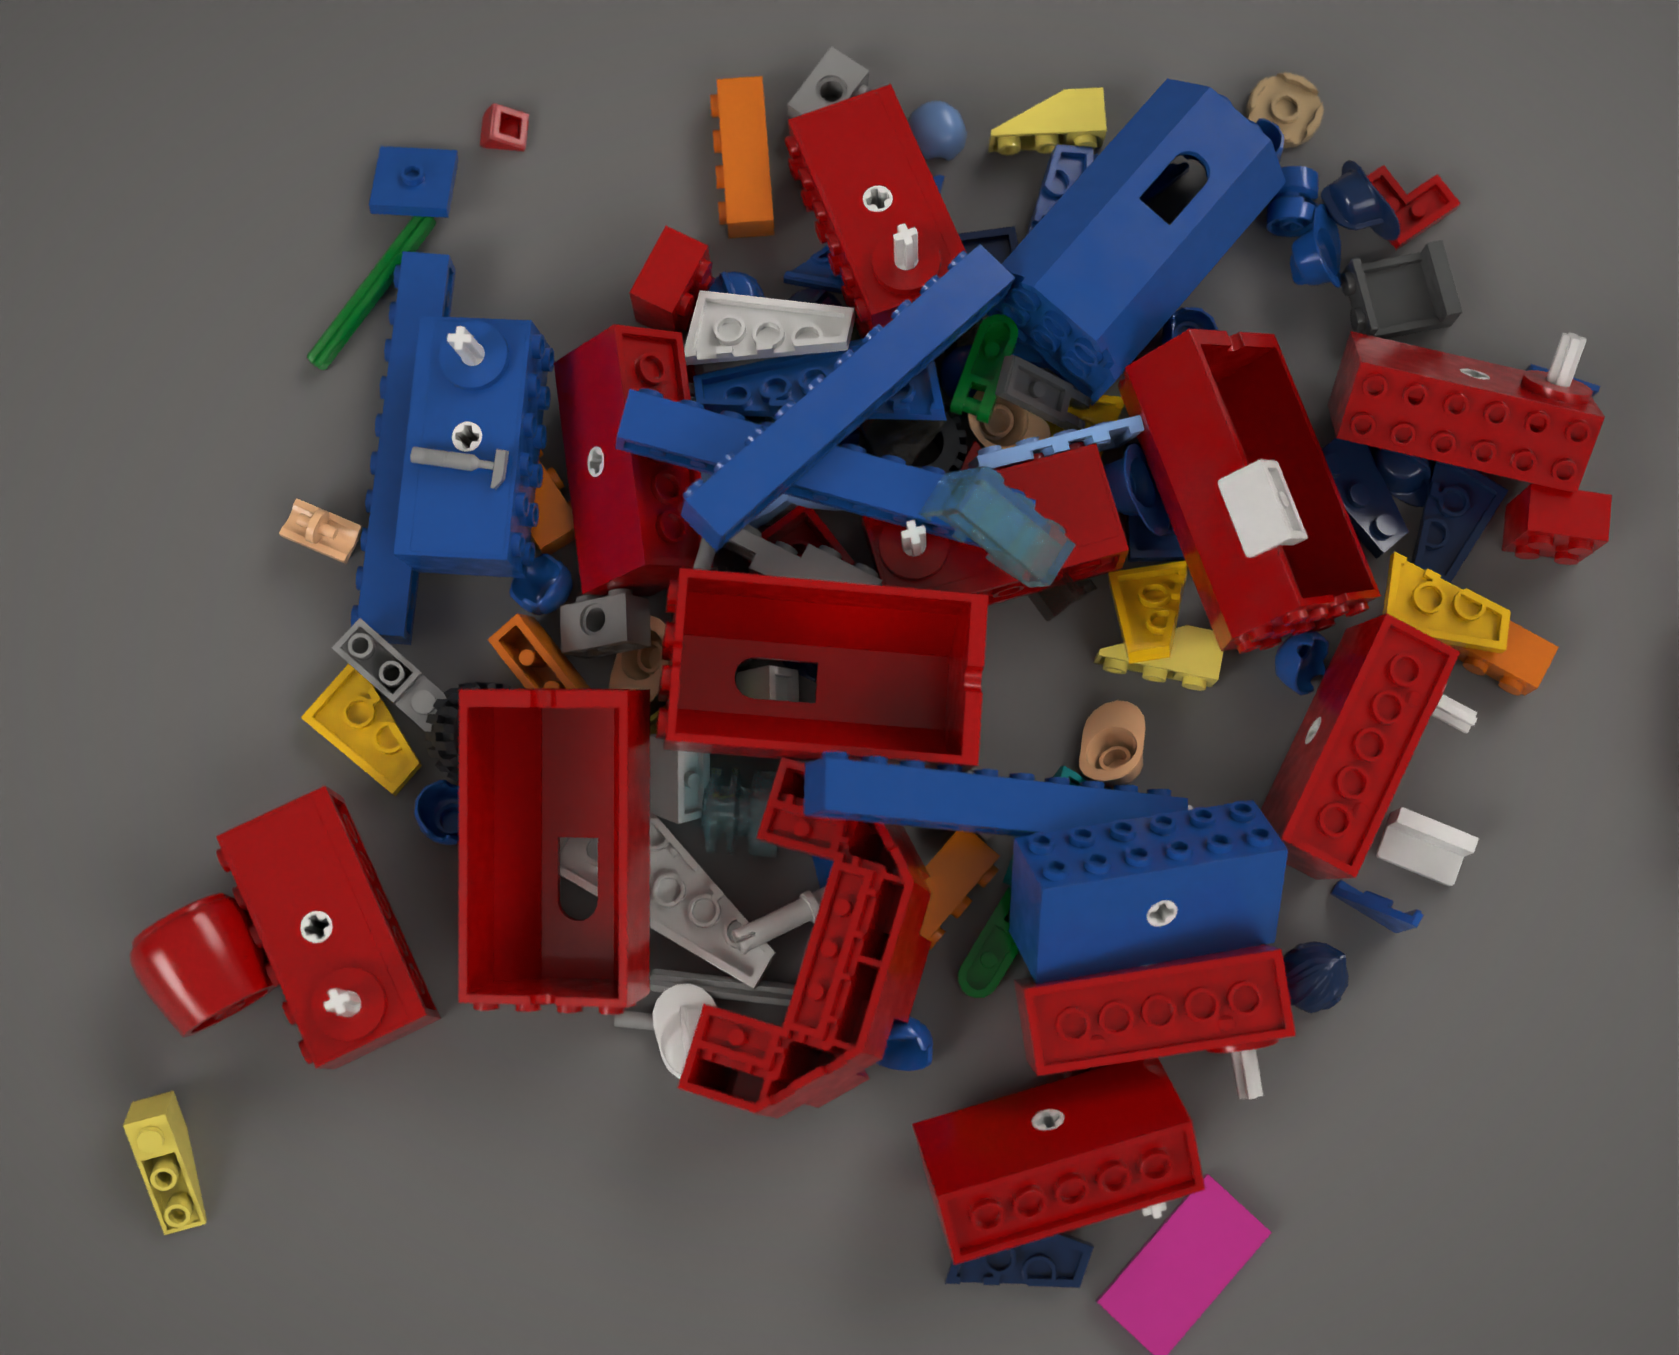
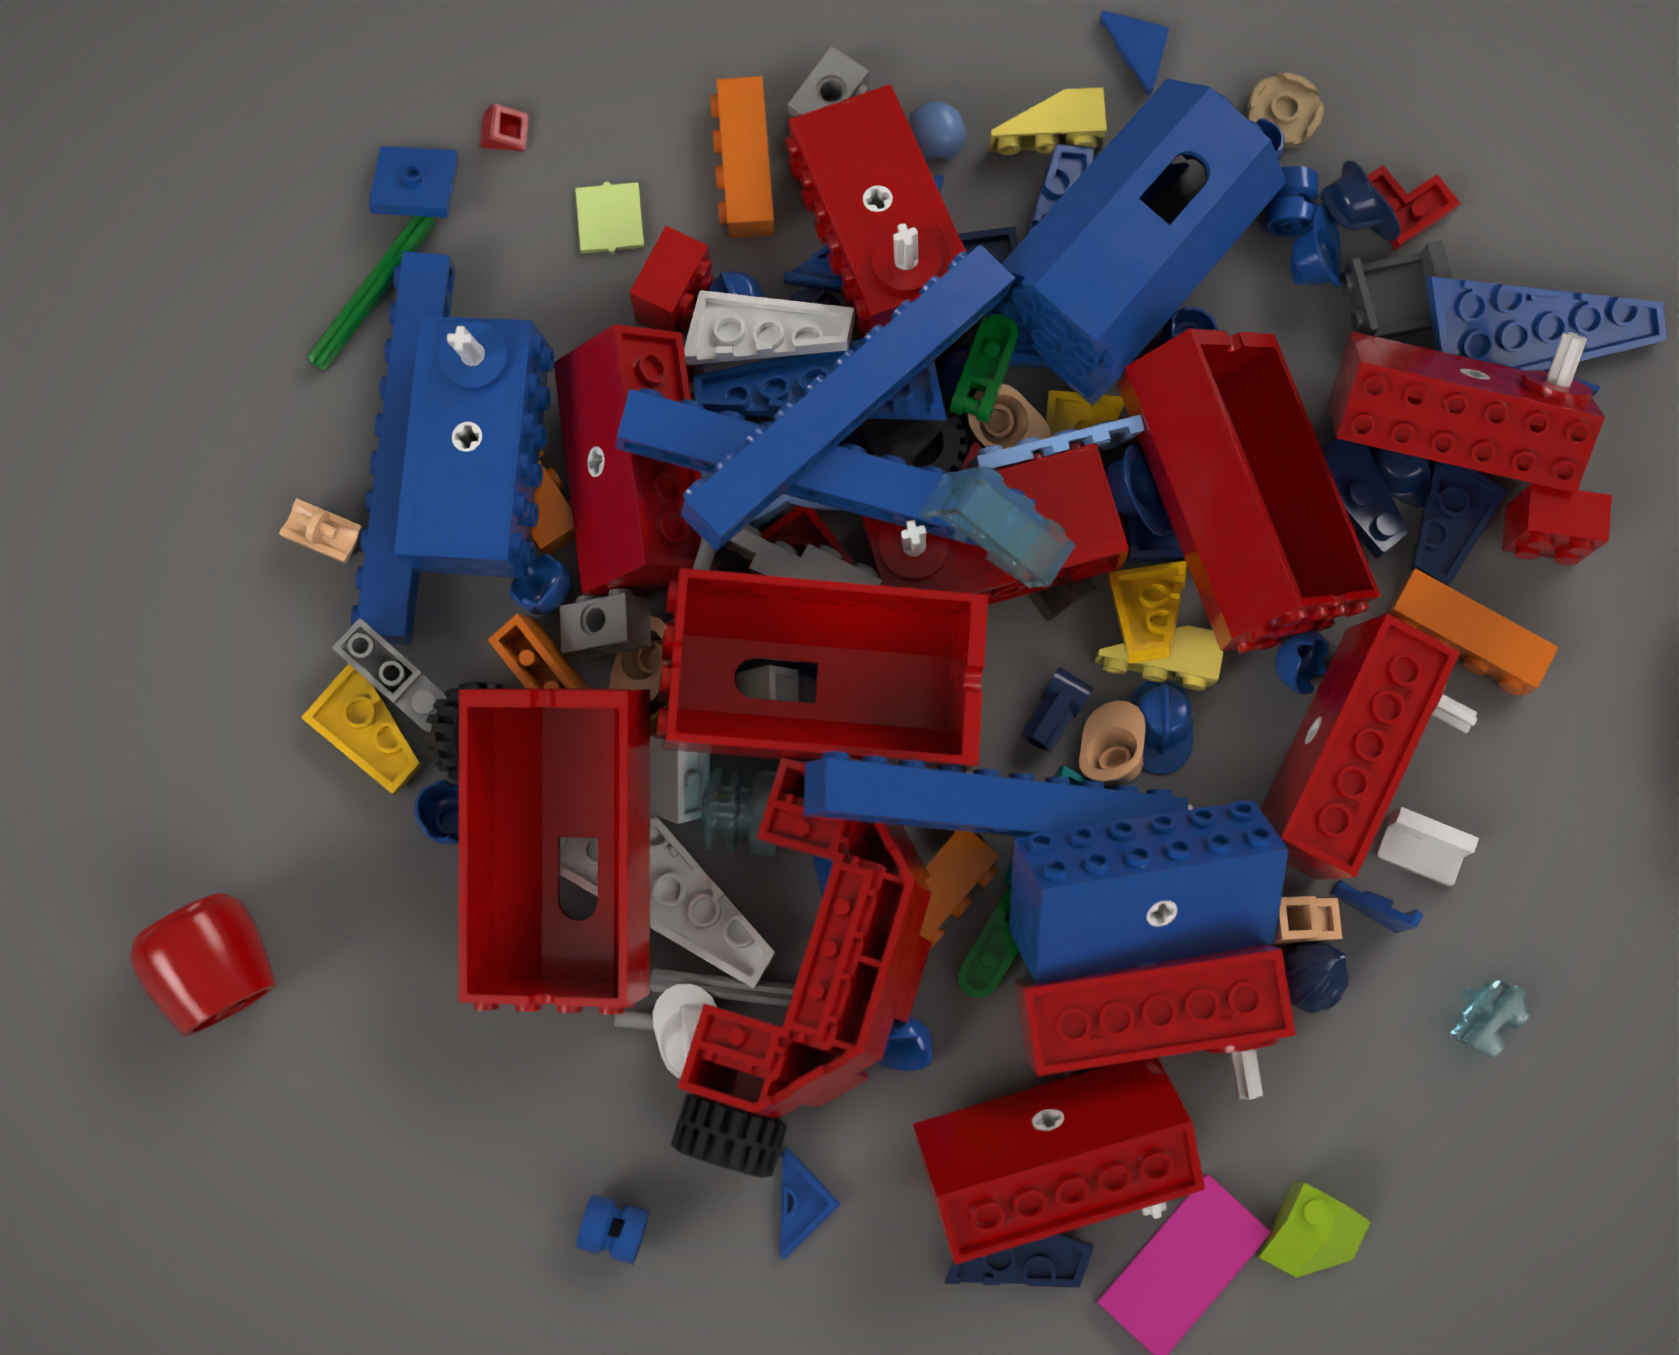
(166, 1161): light yellow slope -> none
(297, 876): red piece -> none
(463, 462): light grey piece -> none
(598, 1225): none -> blue wheel
(609, 218): none -> yellowish green piece
(728, 1136): none -> black tyre
(779, 921): white pin -> none
(803, 1203): none -> blue tile
(1040, 393): dark grey hinge -> none
(1060, 703): none -> dark blue piece
(1139, 45): none -> blue tile
(1167, 724): none -> blue piece
(1261, 507): white panel -> none
(1308, 920): none -> light nougat brick
(1312, 1232): none -> lime slope
(1444, 609): yellow wing -> none
(1487, 1013): none -> clear light blue hips
(1525, 324): none -> blue wing

